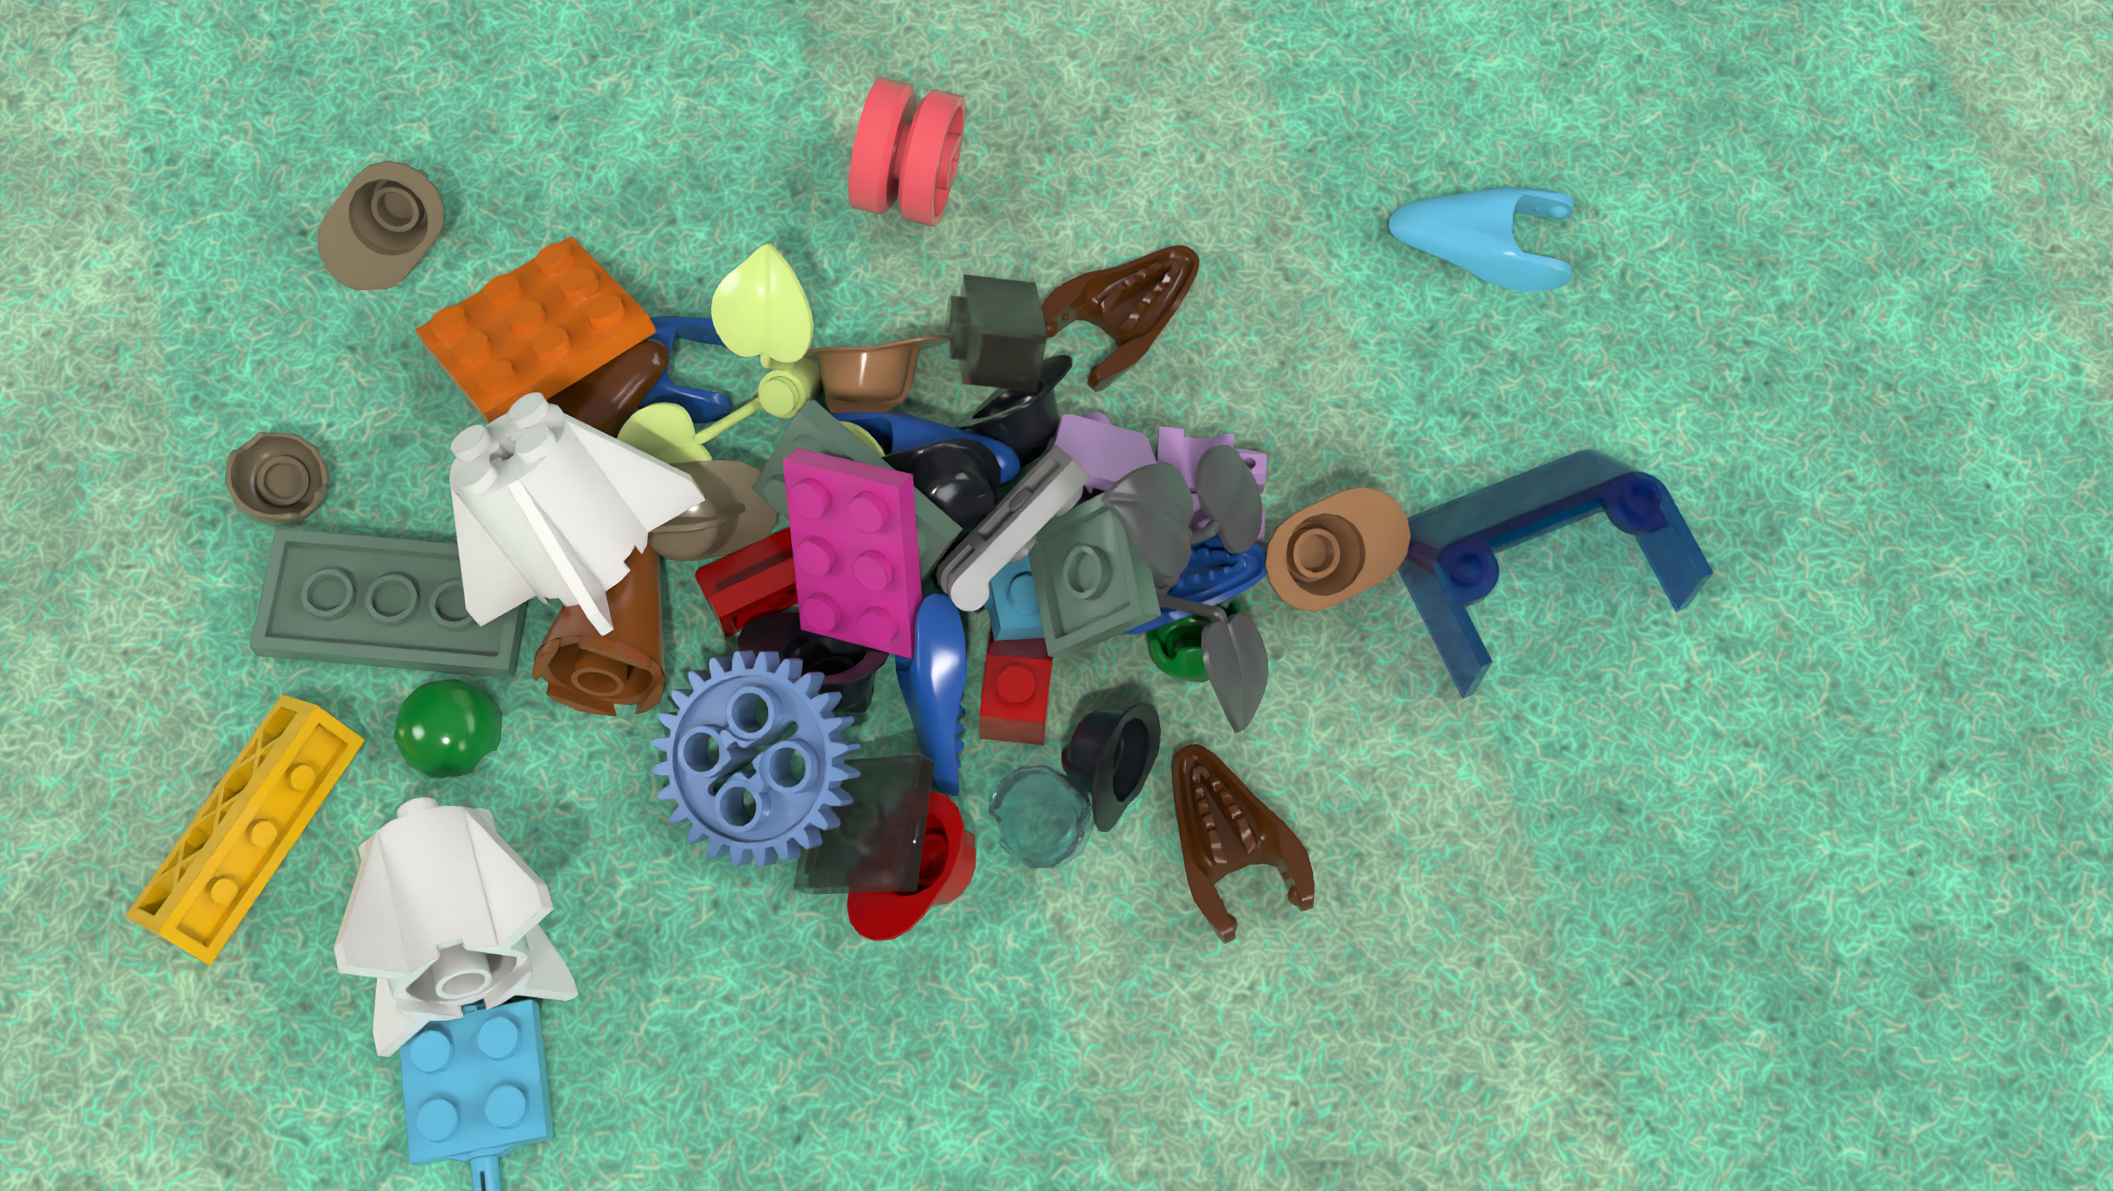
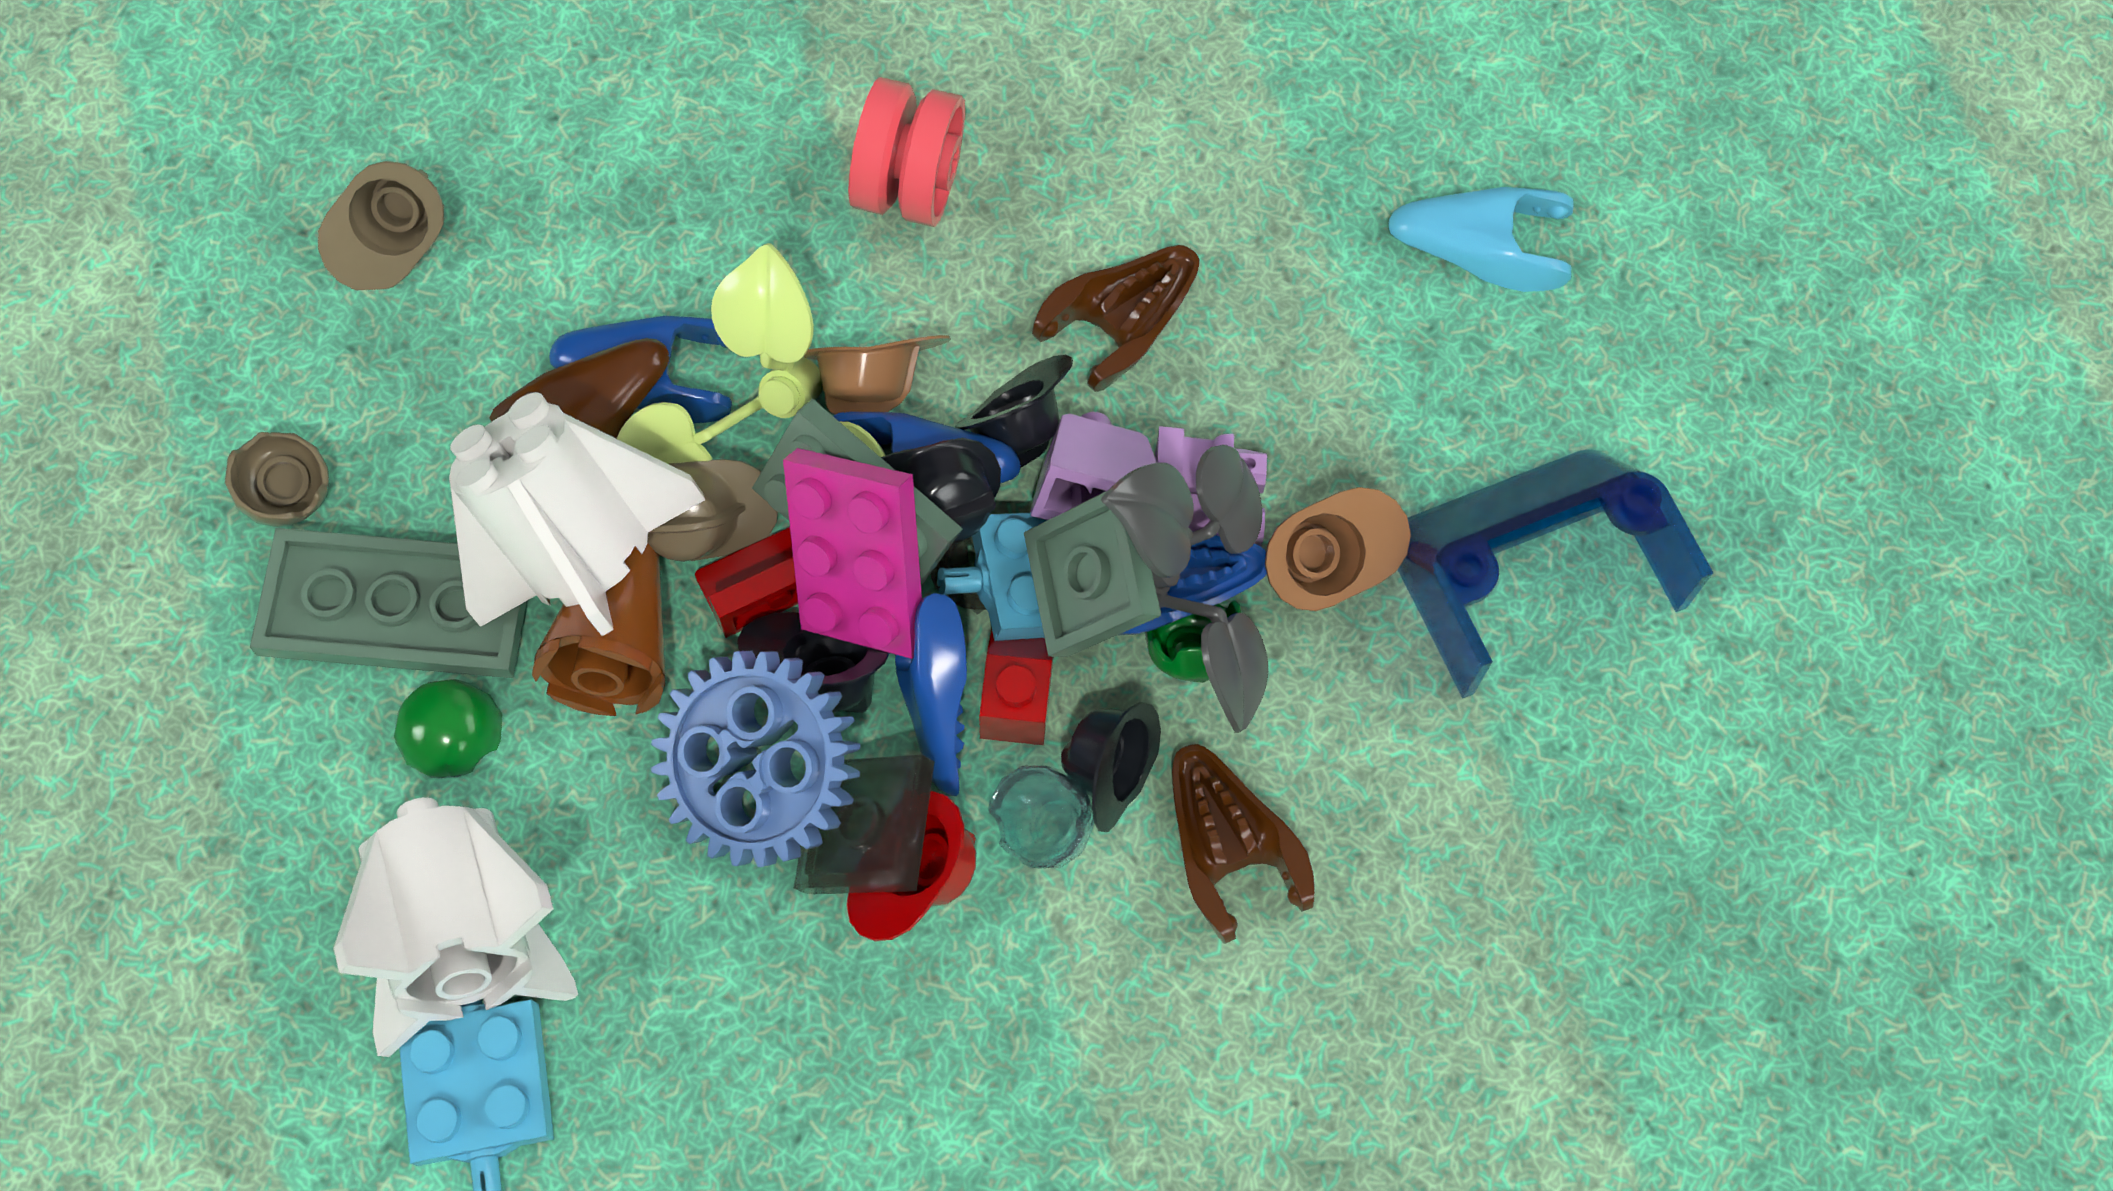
(246, 828): yellow fence -> none
(535, 329): orange plate -> none
(997, 333): clear smoke brick -> none
(1011, 528): light grey plate -> none

